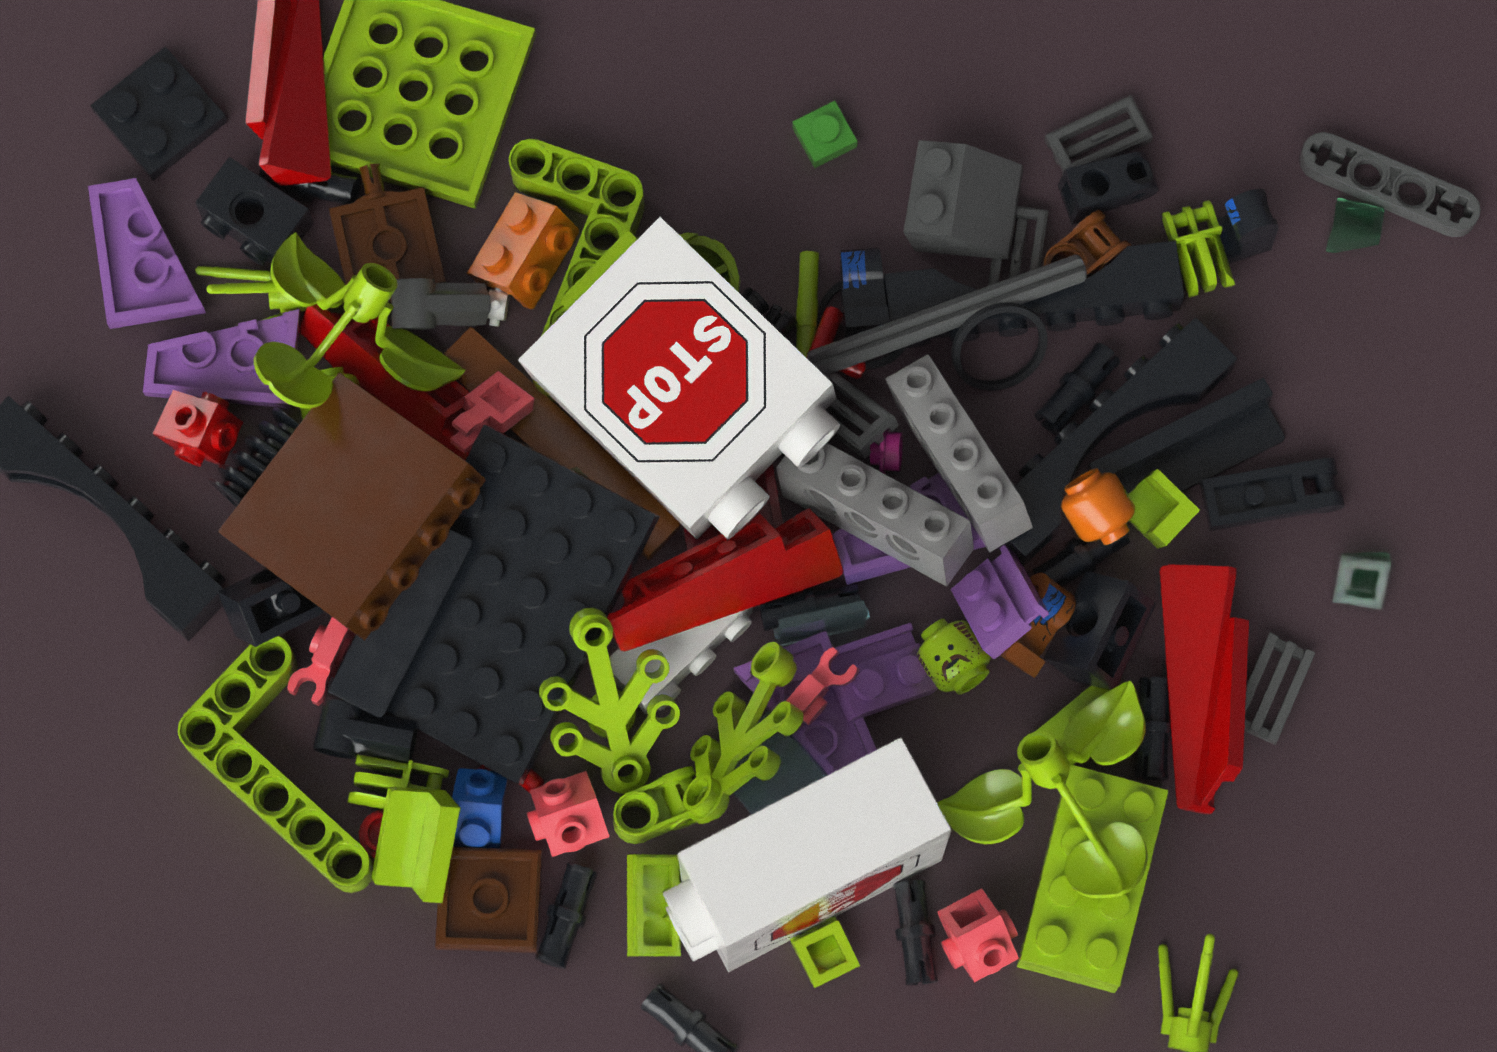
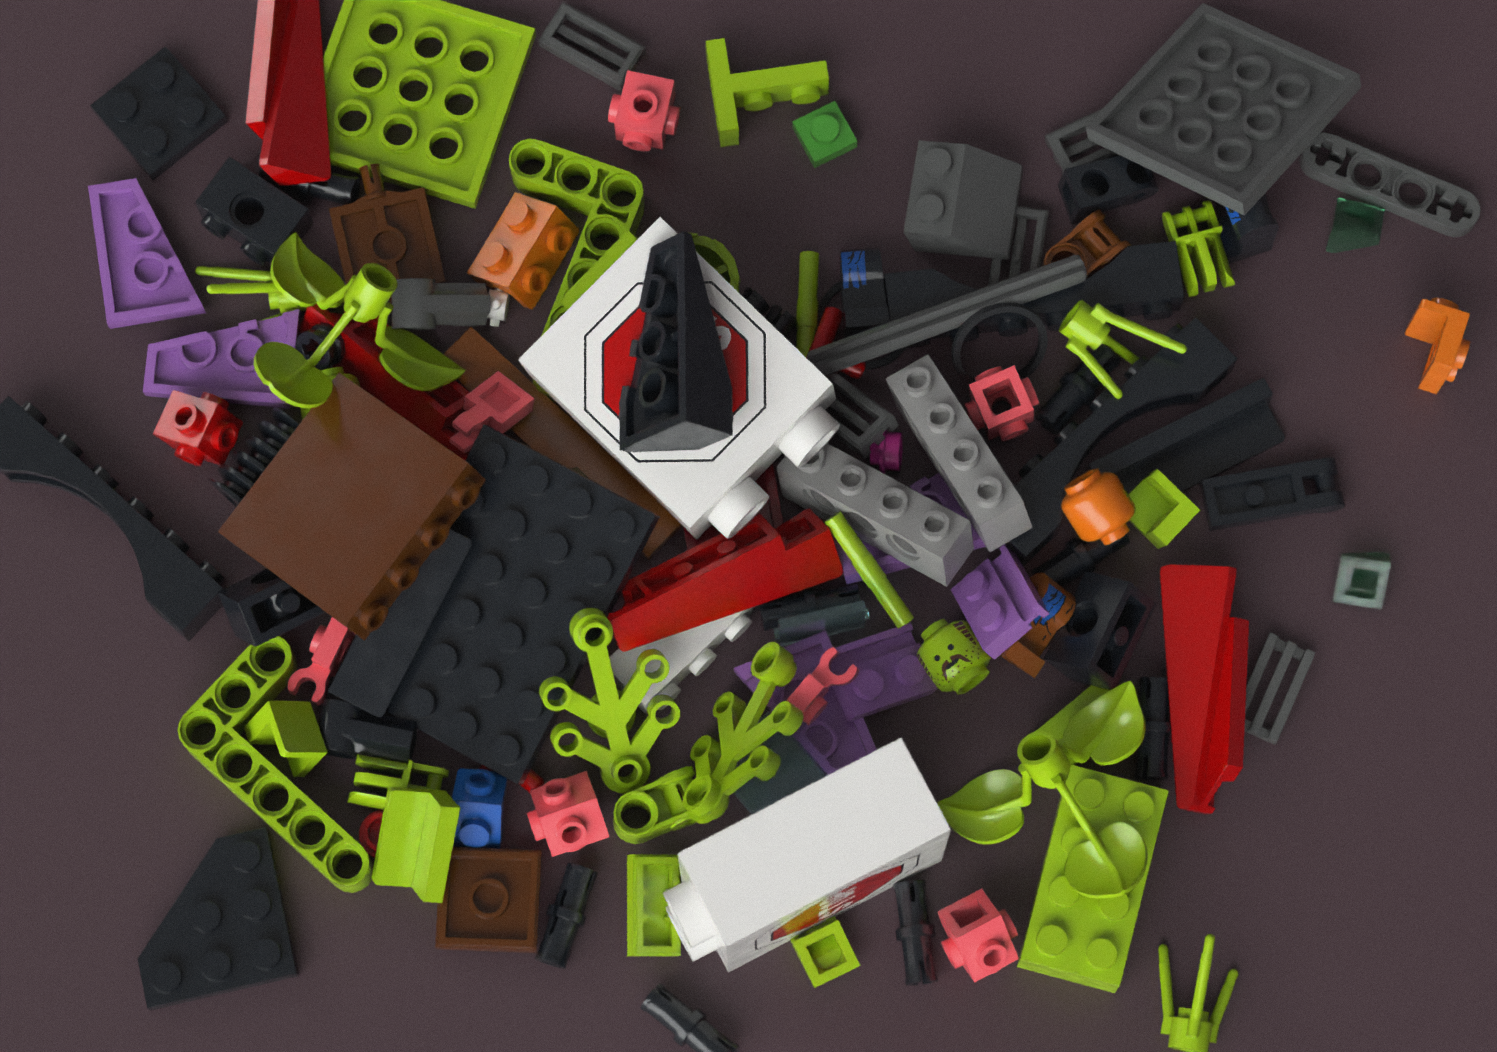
(223, 927): none -> black plate
(293, 730): none -> lime panel
(311, 339): none -> black bush
(616, 80): none -> dark grey tile
(644, 111): none -> coral brick
(680, 374): none -> black wedge
(758, 88): none -> lime bracket
(869, 569): none -> lime piece
(1005, 386): none -> coral brick
(1087, 328): none -> lime plant
(1223, 108): none -> dark grey plate
(1443, 326): none -> orange bracket

